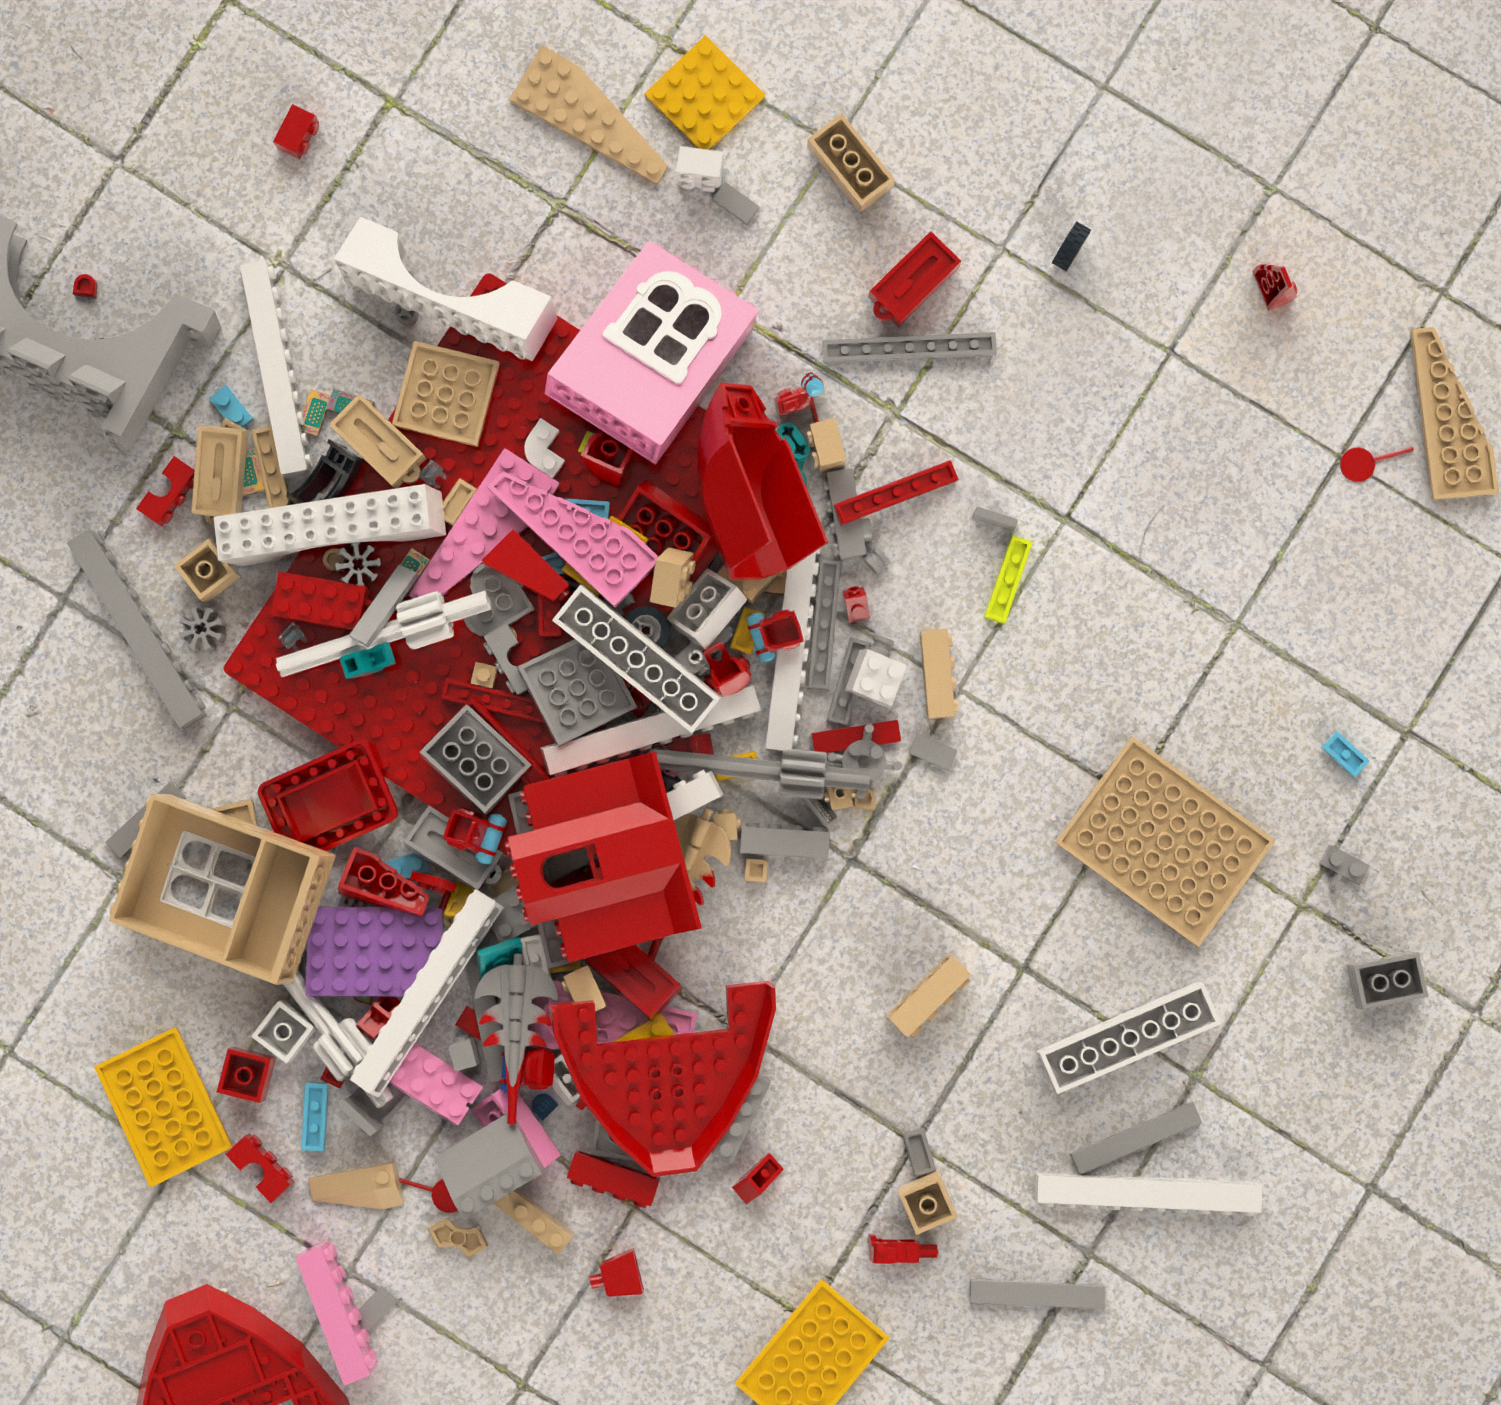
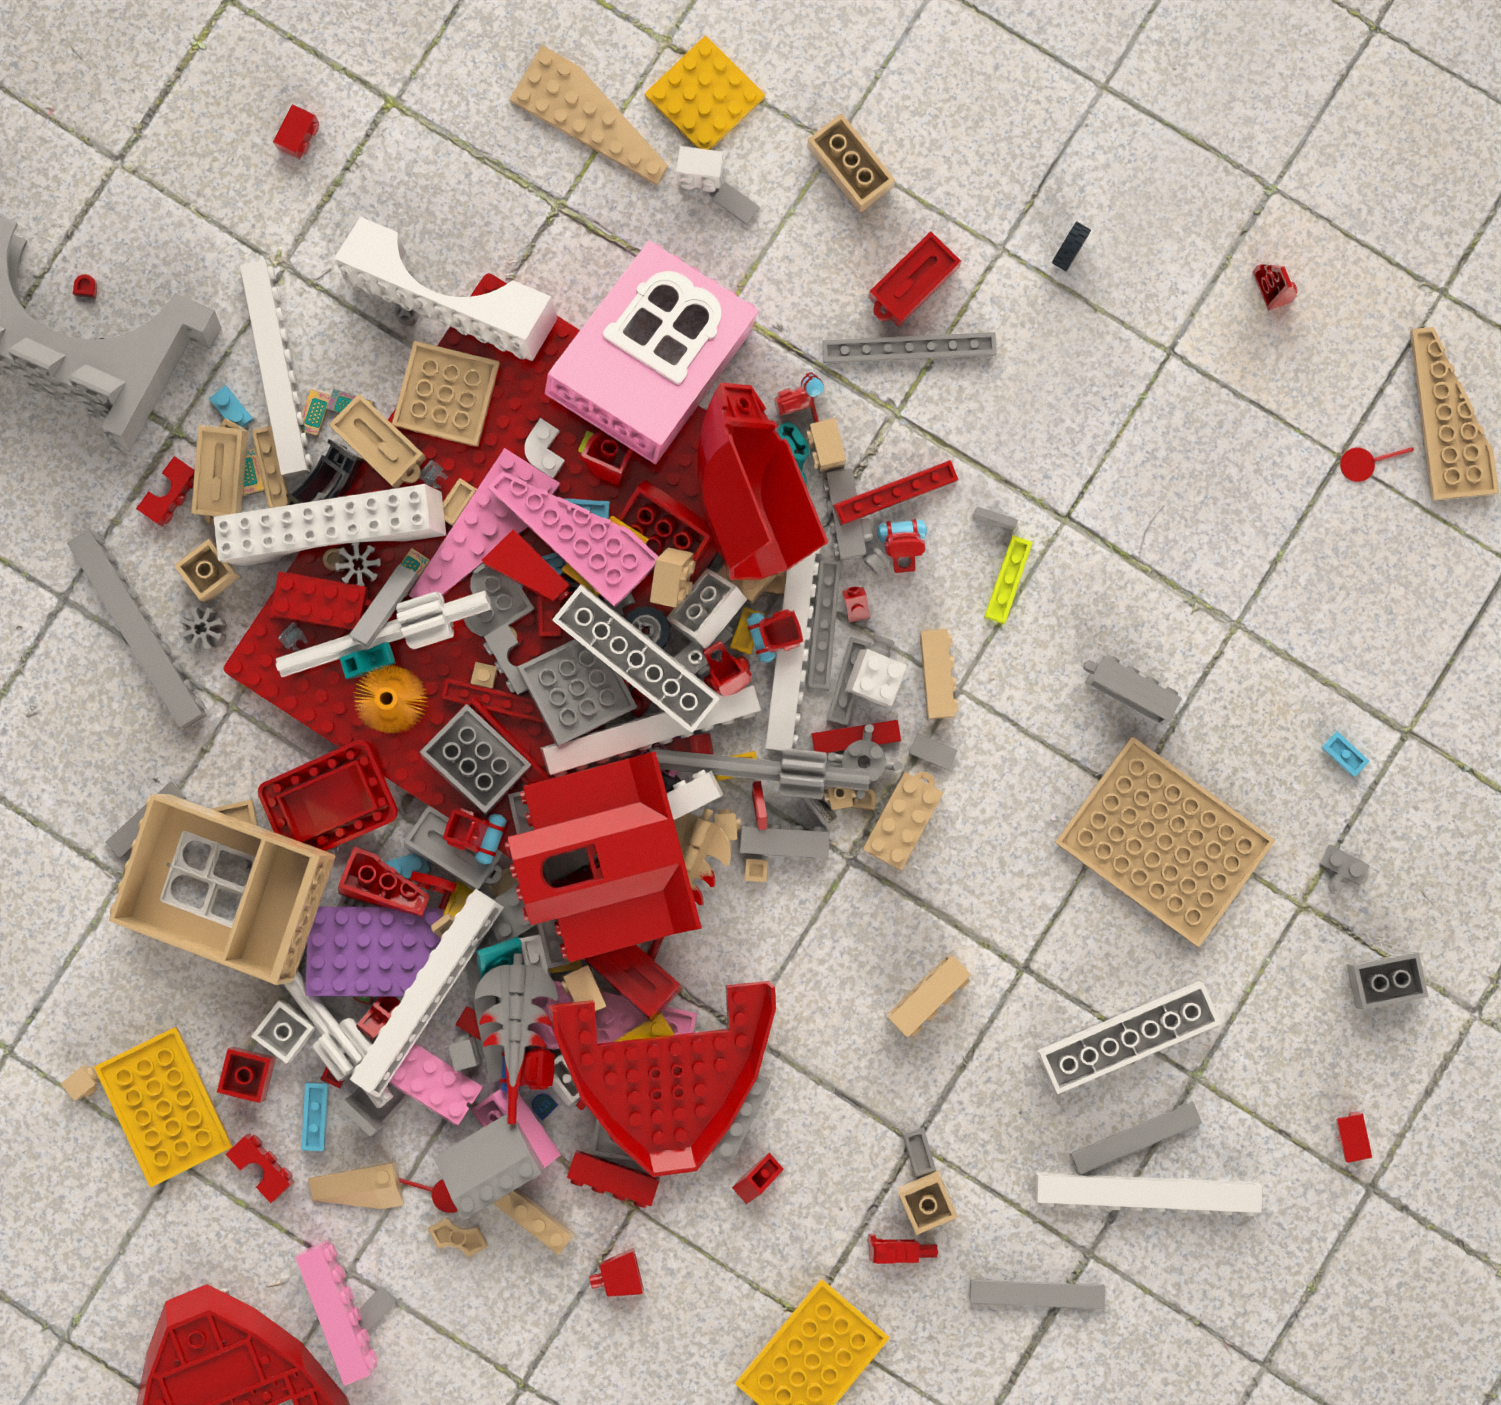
(82, 1083): none -> tan brick
(382, 697): none -> light orange piece
(442, 925): none -> tan plate
(759, 805): none -> red tile
(903, 540): none -> red piece
(903, 819): none -> tan piece
(1132, 689): none -> light grey piece
(1354, 1137): none -> red panel

